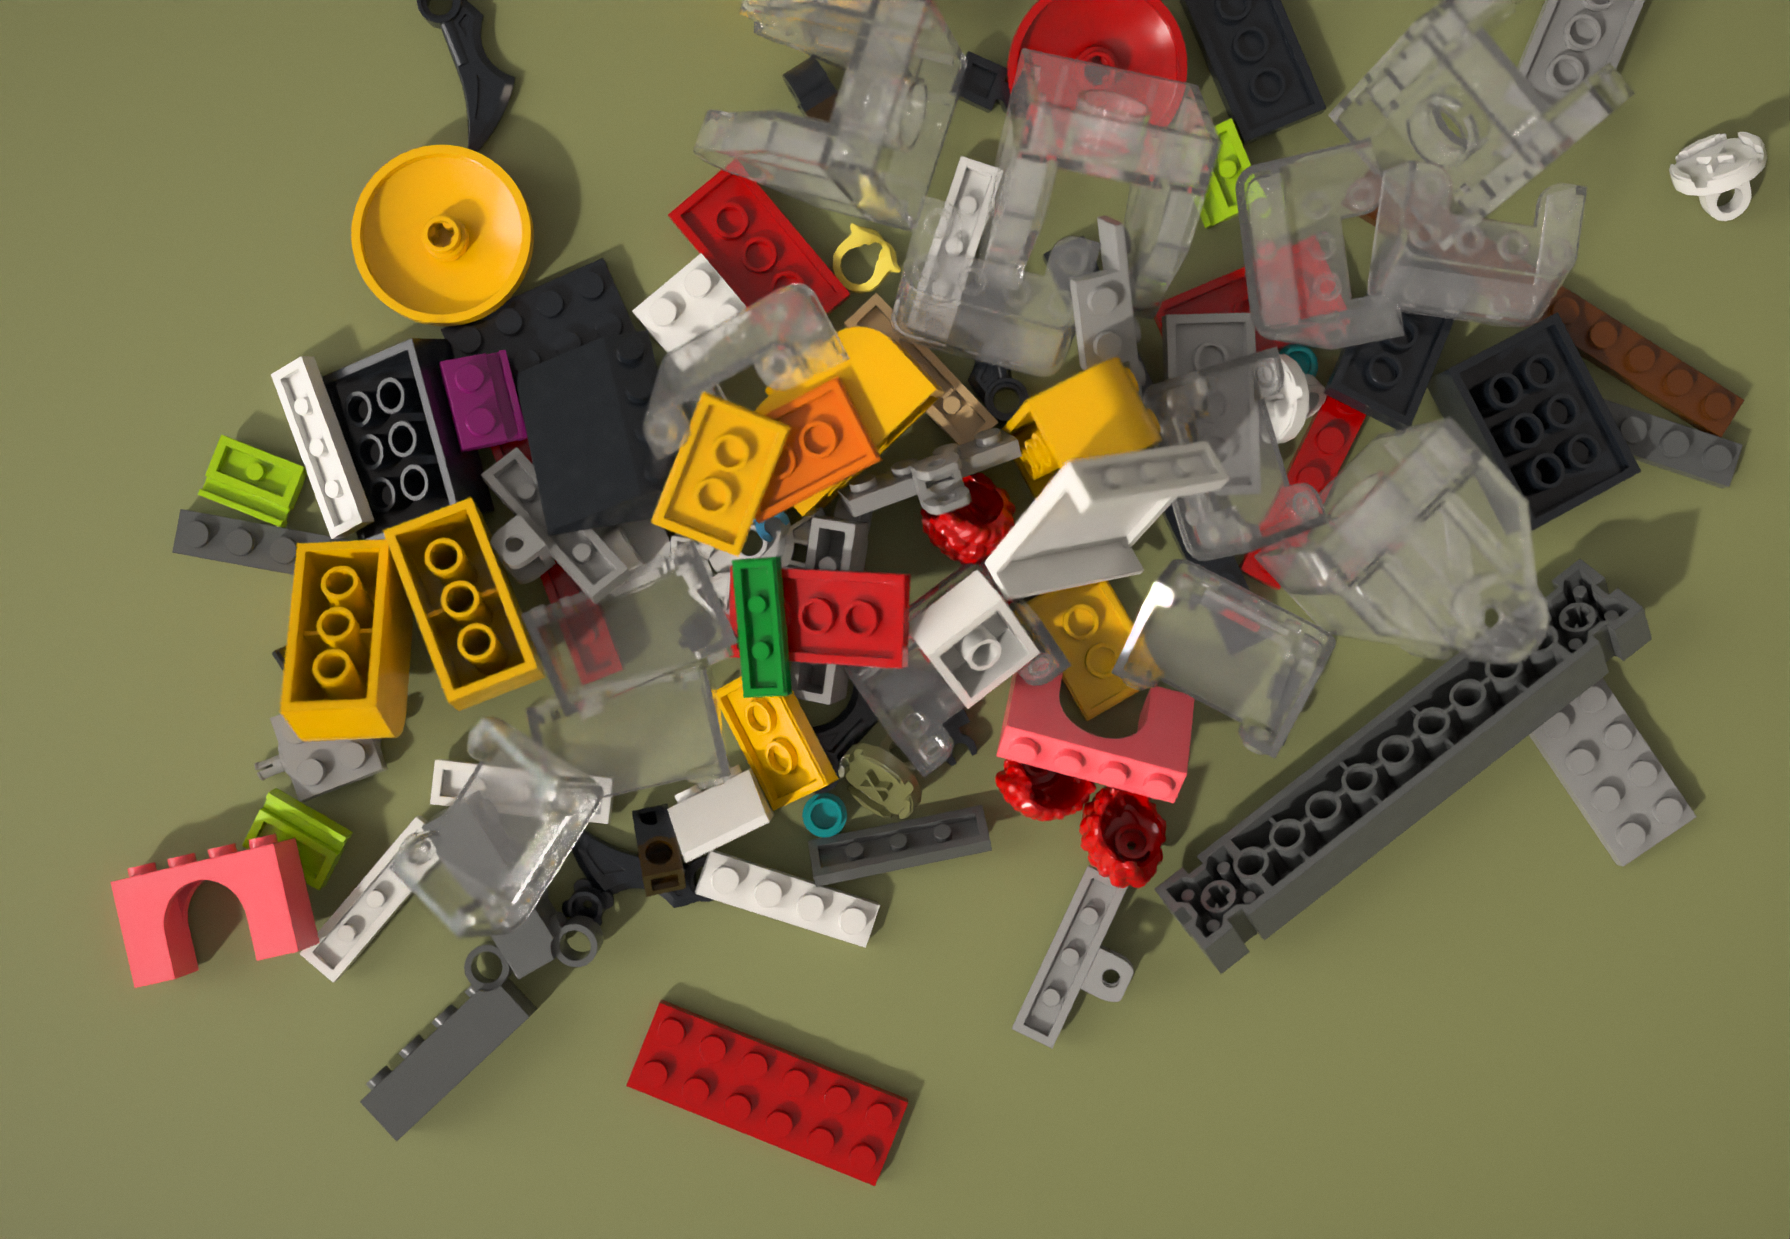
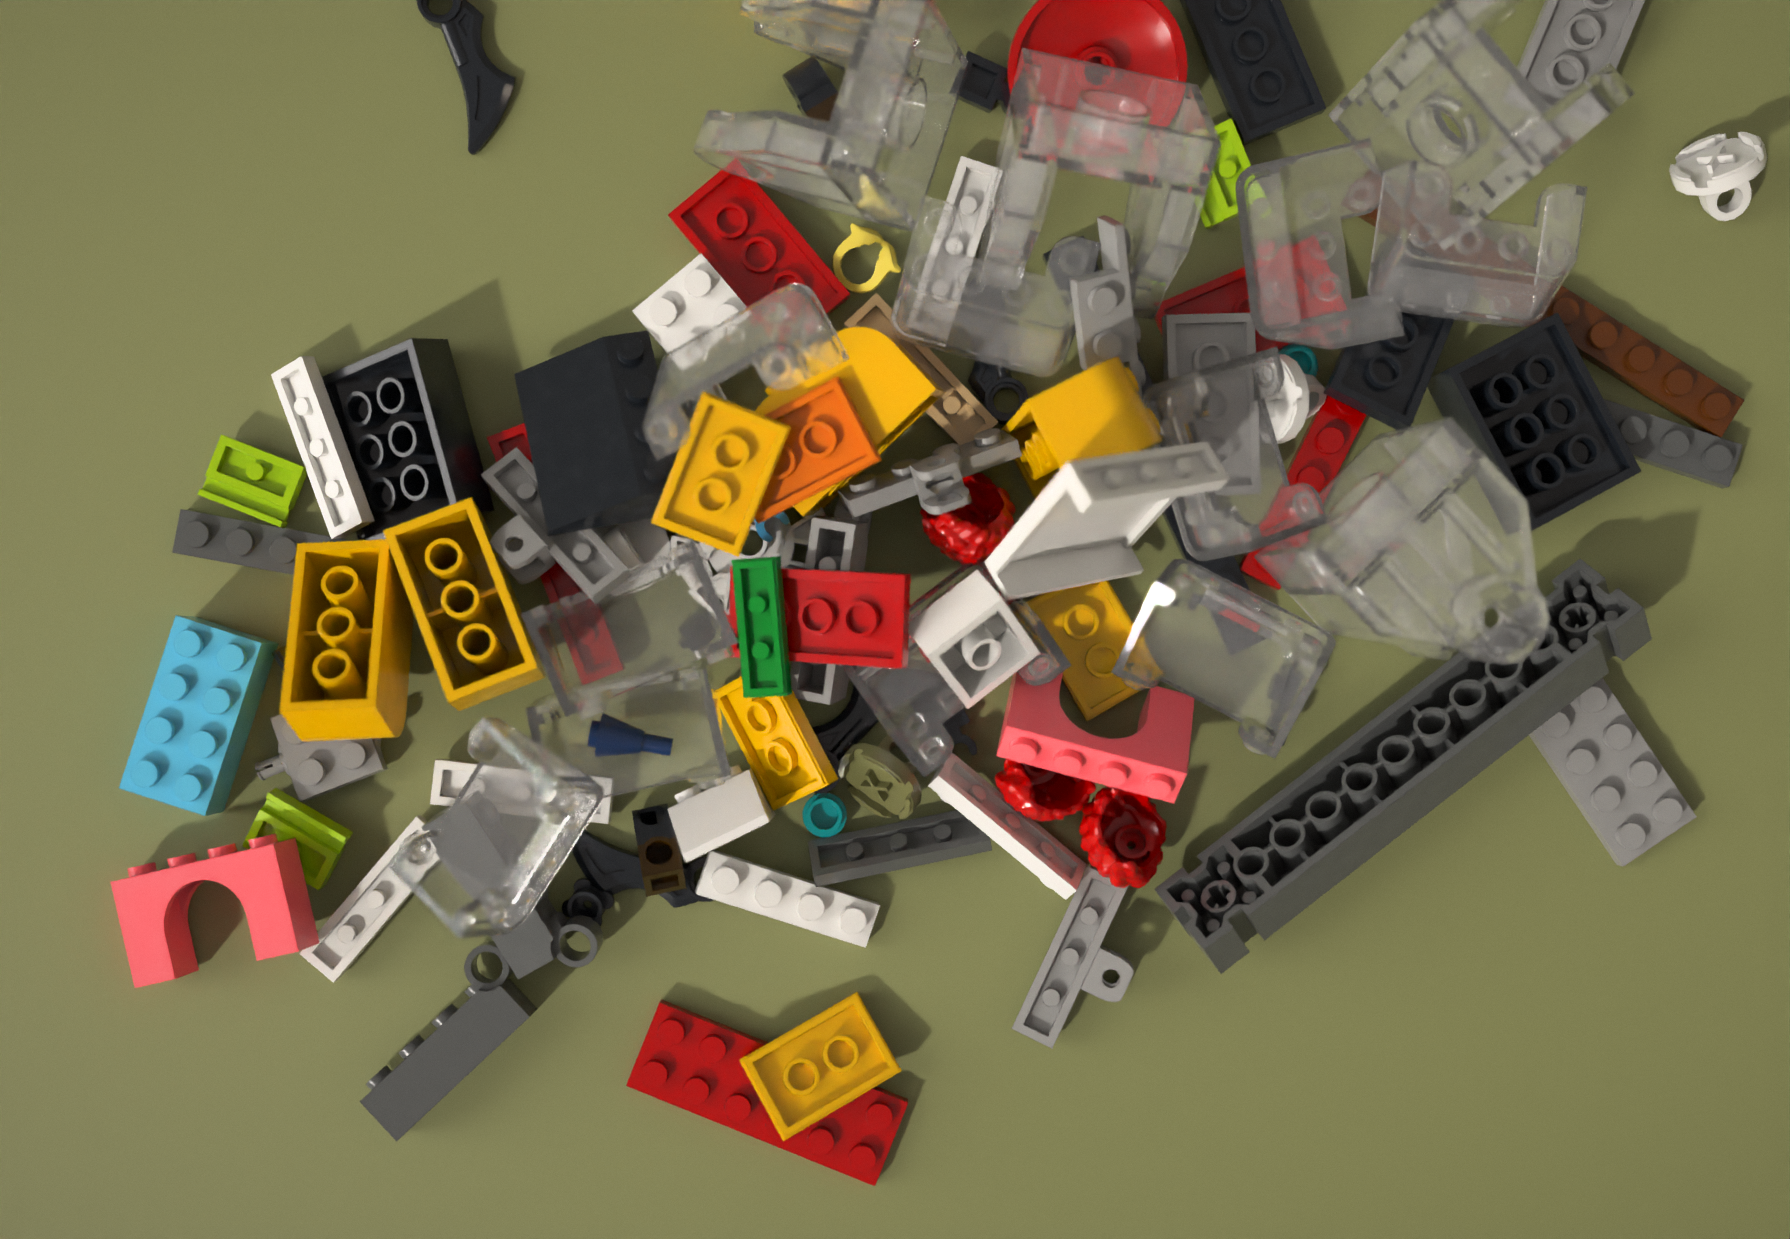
(198, 715): none -> medium azure brick
(442, 235): yellow dish -> none
(483, 400): magenta plate -> none
(547, 320): black plate -> none
(616, 737): none -> dark blue cone
(820, 1066): none -> yellow tile
(1010, 829): none -> plate

